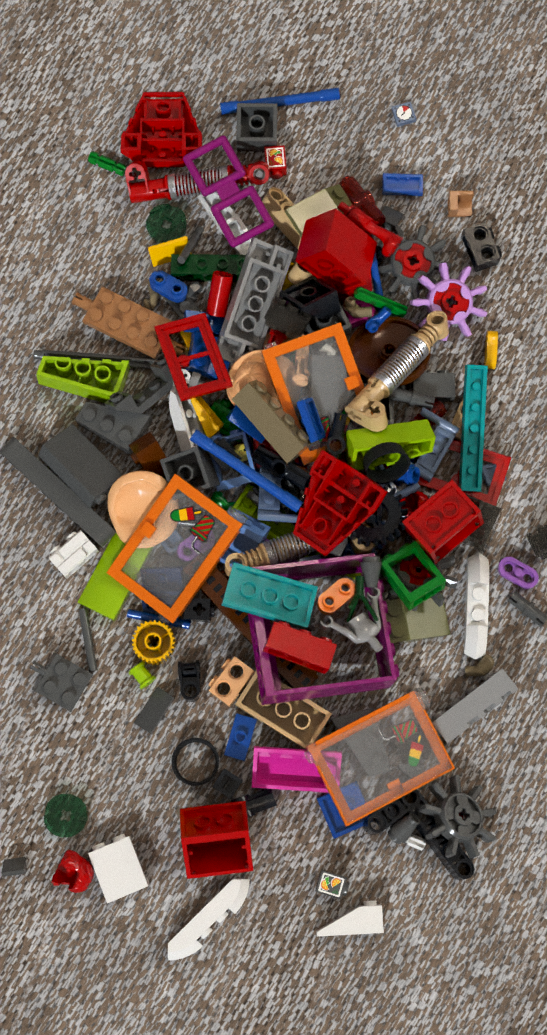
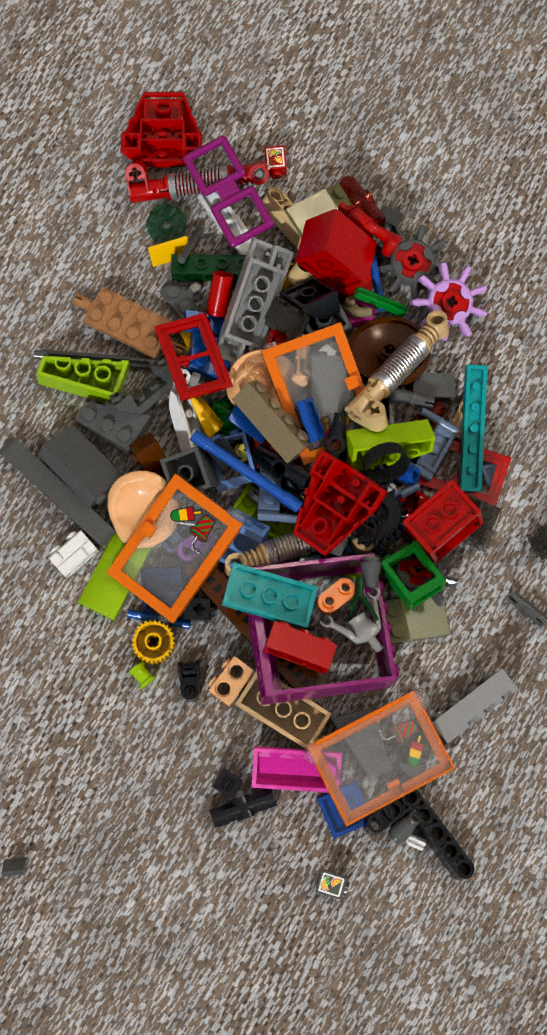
(54, 811): clear green plate -> none
(61, 681): dark grey plate -> none
(73, 871): red hair -> none
(88, 639): dark grey bar -> none
(107, 163): green axle -> none
(118, 868): white panel -> none
(152, 301): dark tan arm -> none
(154, 710): dark grey slope -> none
(167, 286): blue plate -> none
(176, 752): black tyre -> none
(186, 940): white brick -> none
(216, 839): red container -> none
(221, 501): green arm -> none
(240, 737): blue plate -> none
(256, 126): dark grey brick -> none
(322, 95): blue piece -> none
(360, 920): white slope -> none
(374, 322): blue arm -> none
(402, 184): blue plate -> none
(403, 114): tile -> none
(458, 817): dark grey gear -> none
(460, 203): medium nougat panel -> none
(476, 606): white brick -> none
(477, 247): black brick -> none
(481, 668): dark tan arm -> none
(491, 345): yellow beam -> none
(518, 571): medium lavender plate -> none

